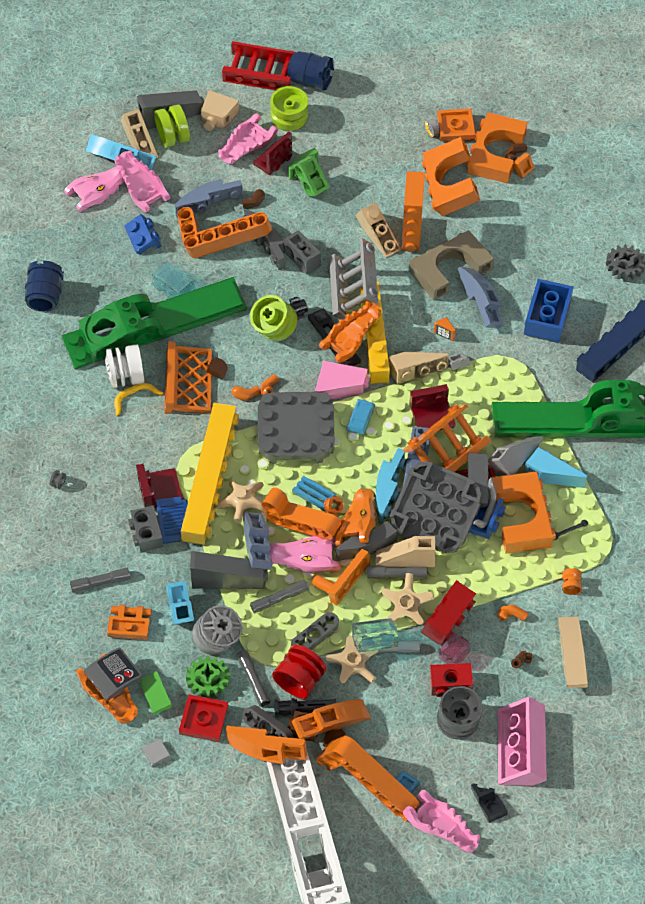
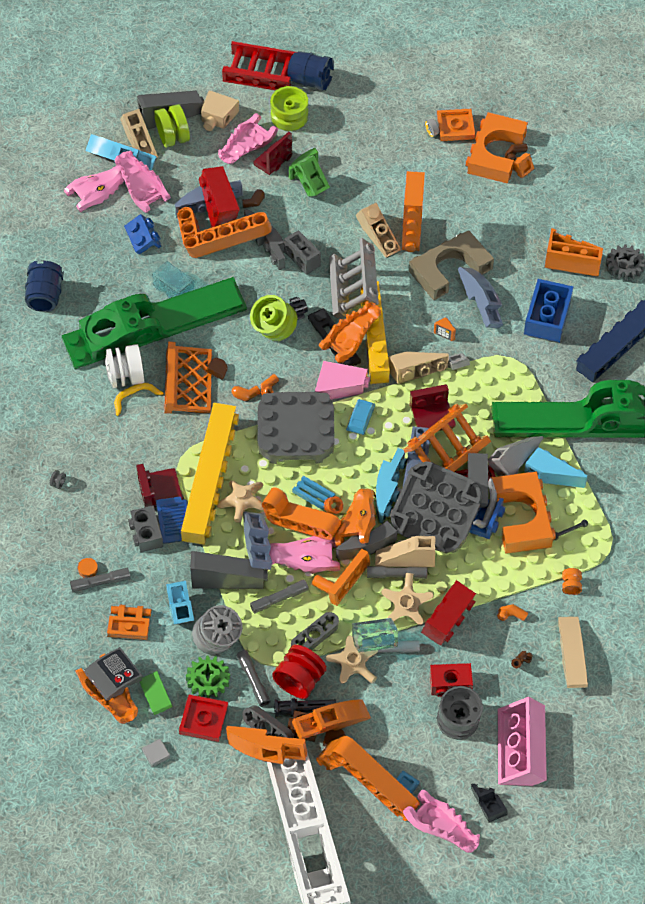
(87, 567): none -> orange tile
(218, 196): none -> red wedge
(436, 163): orange arch -> none
(454, 649): clear pink brick -> none
(572, 255): none -> orange wedge

